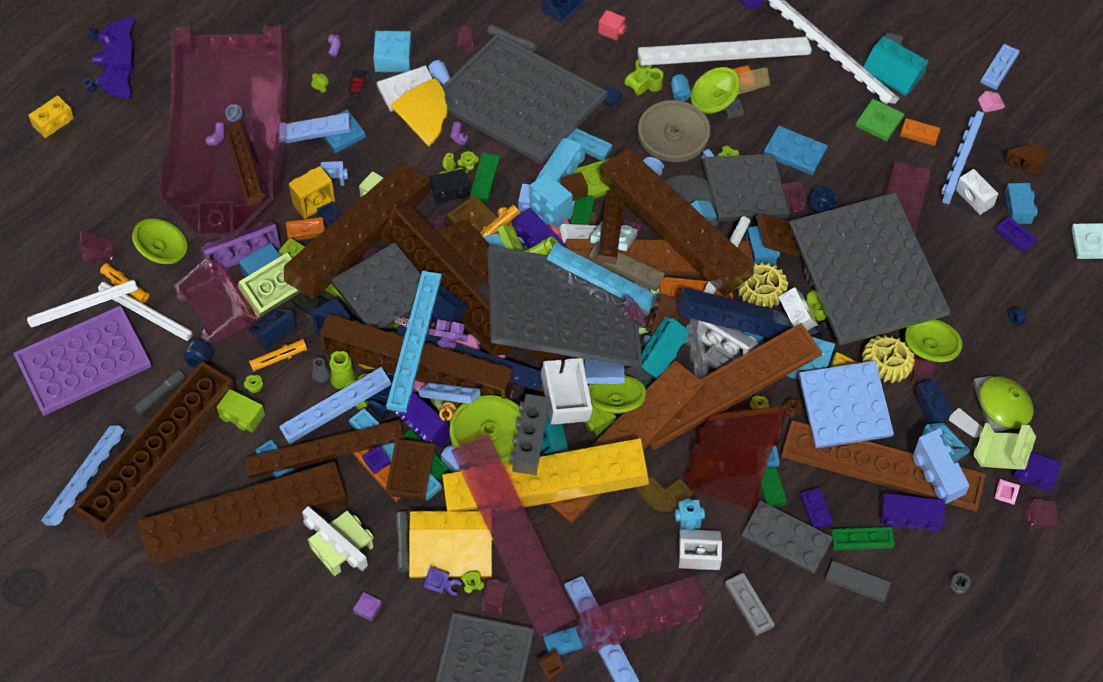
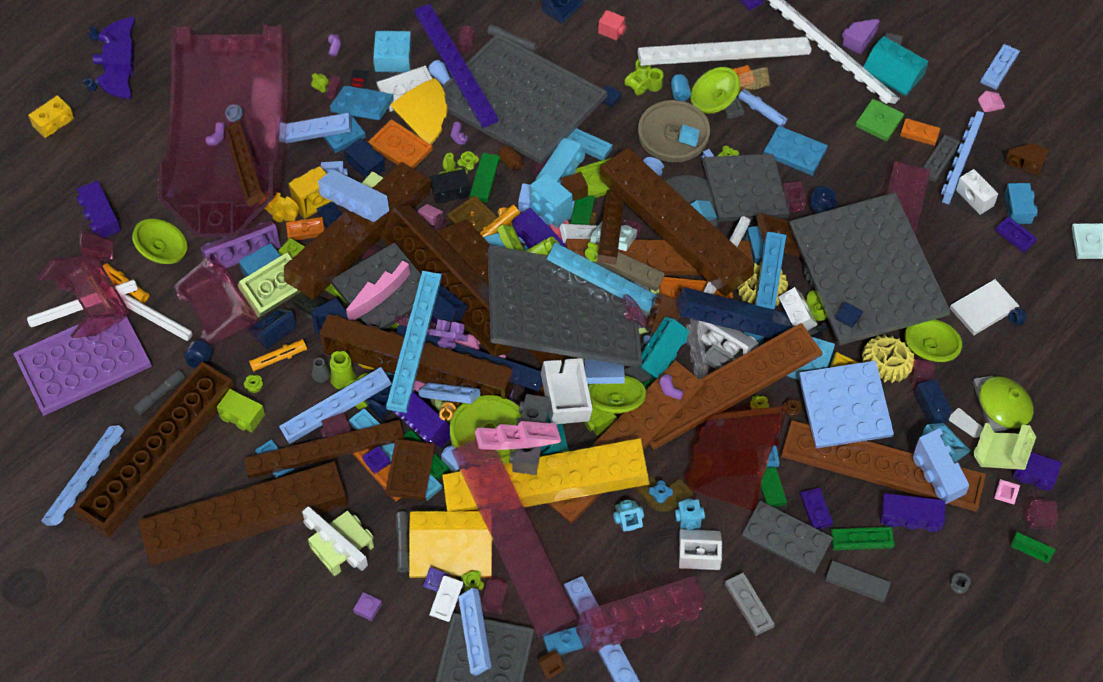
(93, 290): none -> clear pink windscreen
(97, 210): none -> dark purple brick
(283, 208): none -> yellow plate
(334, 82): none -> clear pink pin
(334, 426): none -> clear pink brick
(353, 195): none -> light blue brick
(361, 102): none -> dark azure plate
(364, 158): none -> dark blue brick
(375, 294): none -> bright pink slope
(400, 145): none -> orange plate
(429, 213): none -> bright pink slope
(446, 598): none -> white plate
(456, 66): none -> dark purple plate
(474, 631): none -> light blue plate
(511, 158): none -> reddish brown brick
(517, 437): none -> bright pink slope
(592, 251): none -> lime plate
(628, 515): none -> medium azure brick
(660, 497): none -> dark azure plate
(668, 388): none -> medium lavender arm
(688, 135): none -> medium azure plate
(760, 106): none -> light blue pin
(770, 270): none -> dark azure plate
(849, 315): none -> dark blue tile
(860, 35): none -> medium lavender slope
(941, 157): none -> dark grey tile
(984, 307): none -> white tile
(1032, 547): none -> green tile

